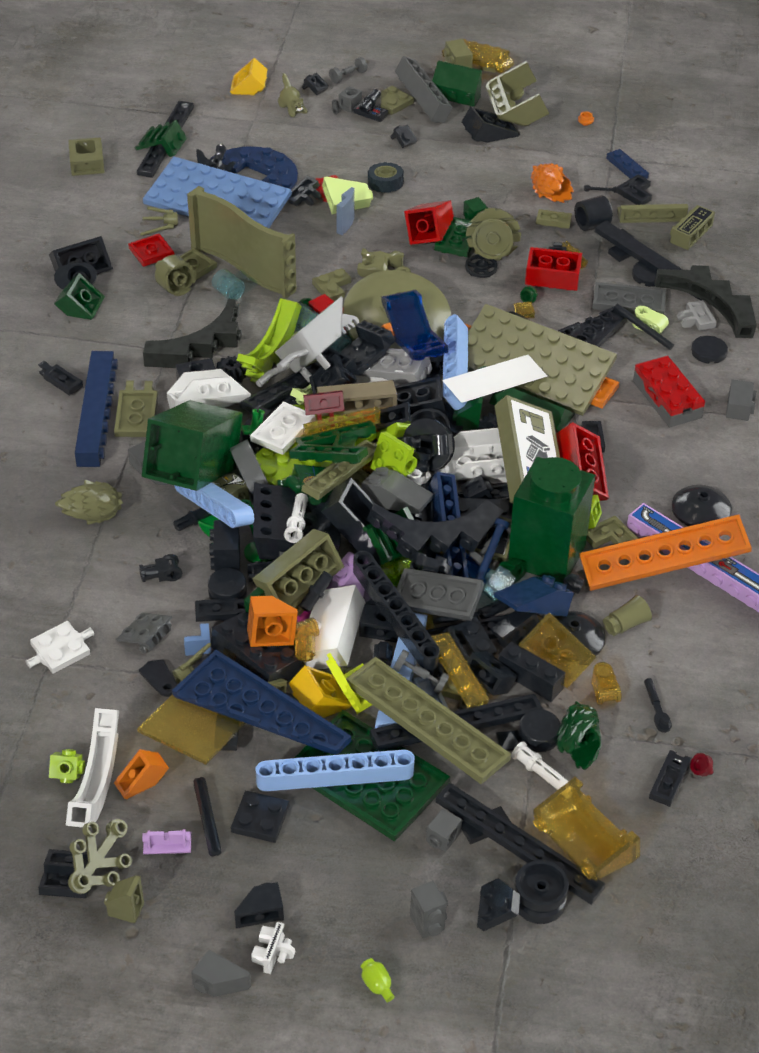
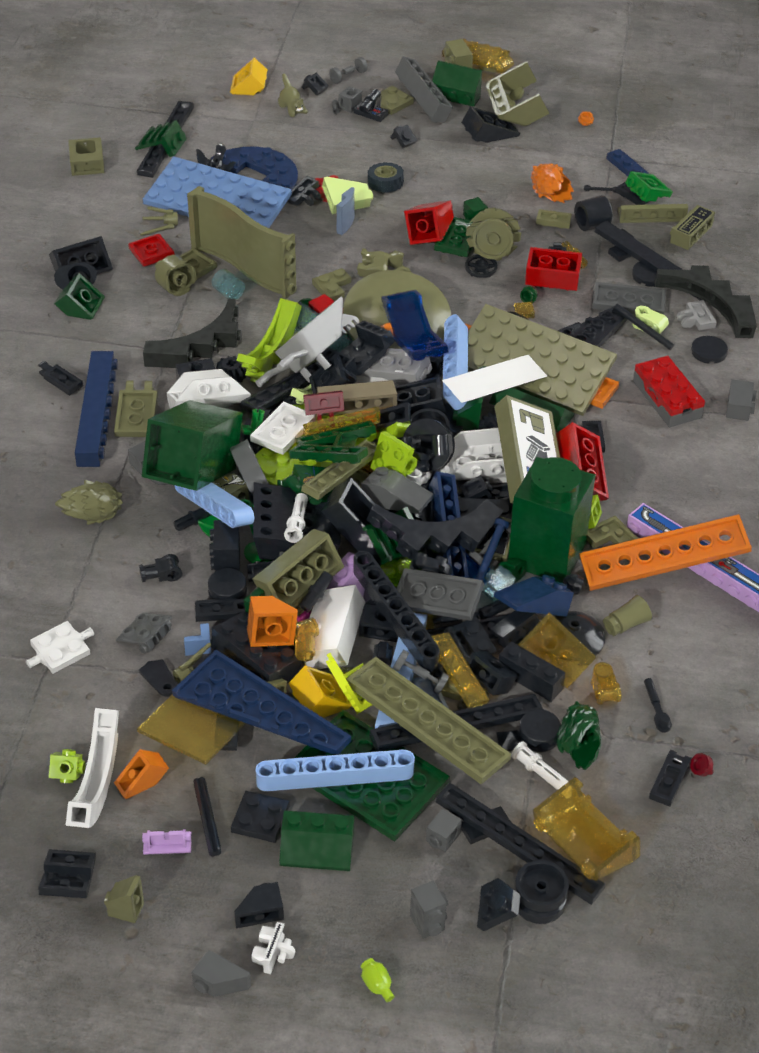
(96, 857): olive plant -> none
(316, 840): none -> dark green slope
(647, 186): none -> green plate
(700, 505): black dish -> none

